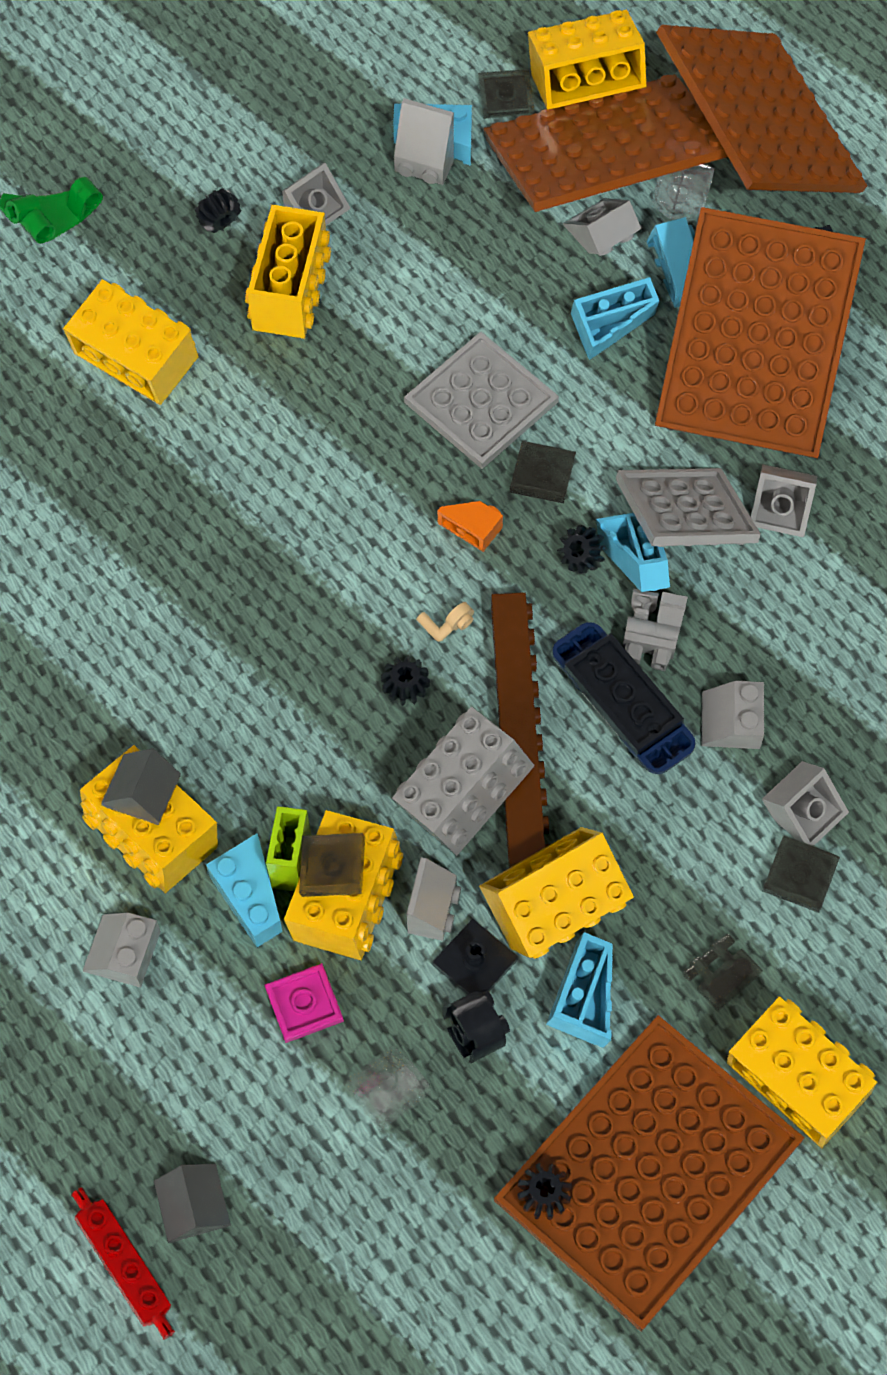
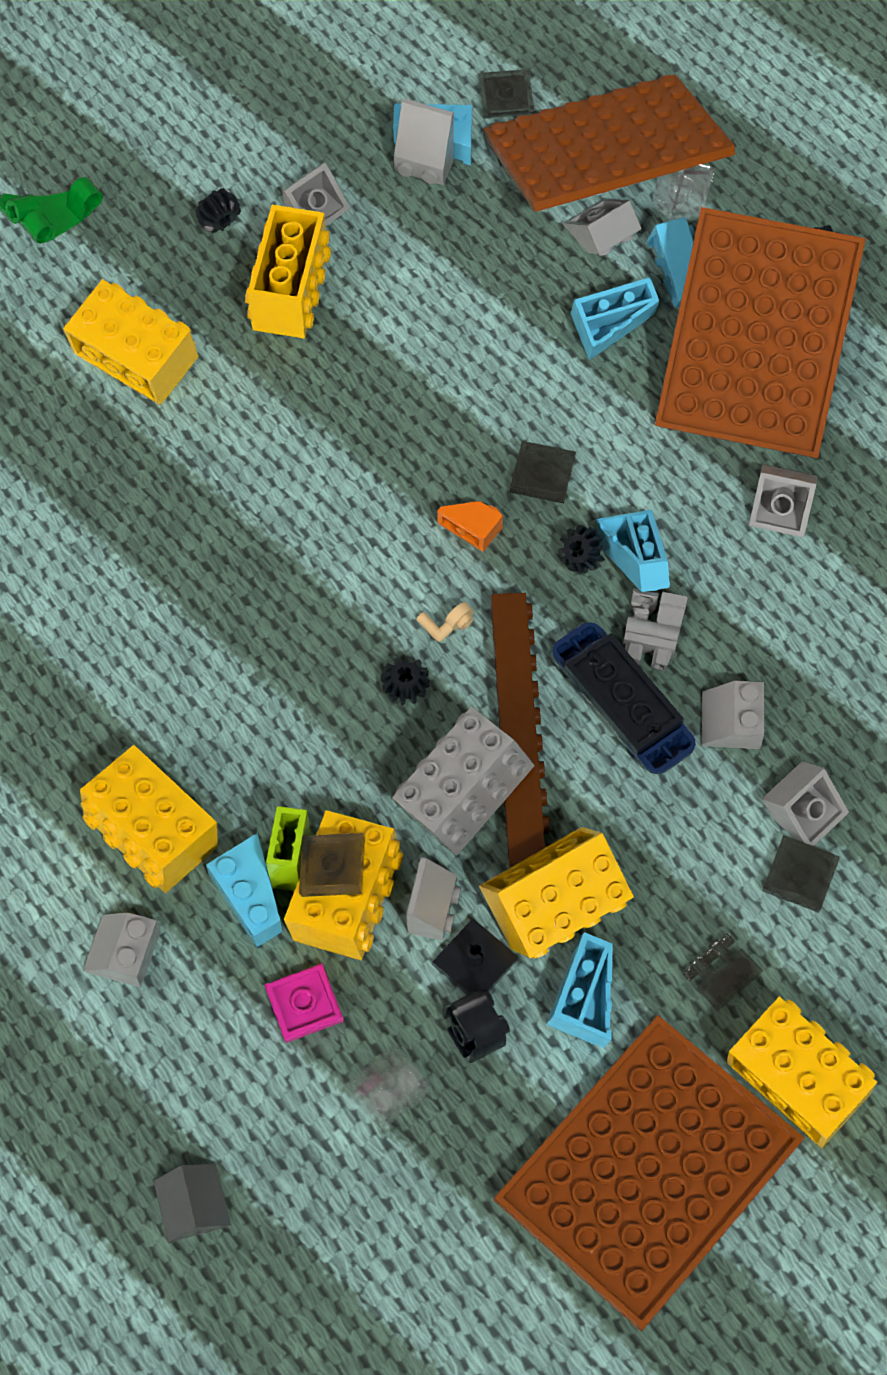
(123, 1263): red plate -> none
(142, 786): dark grey slope -> none
(481, 400): light grey plate -> none
(533, 1185): black gear -> none
(587, 59): yellow brick -> none
(687, 507): light grey plate -> none
(761, 110): dark orange plate -> none

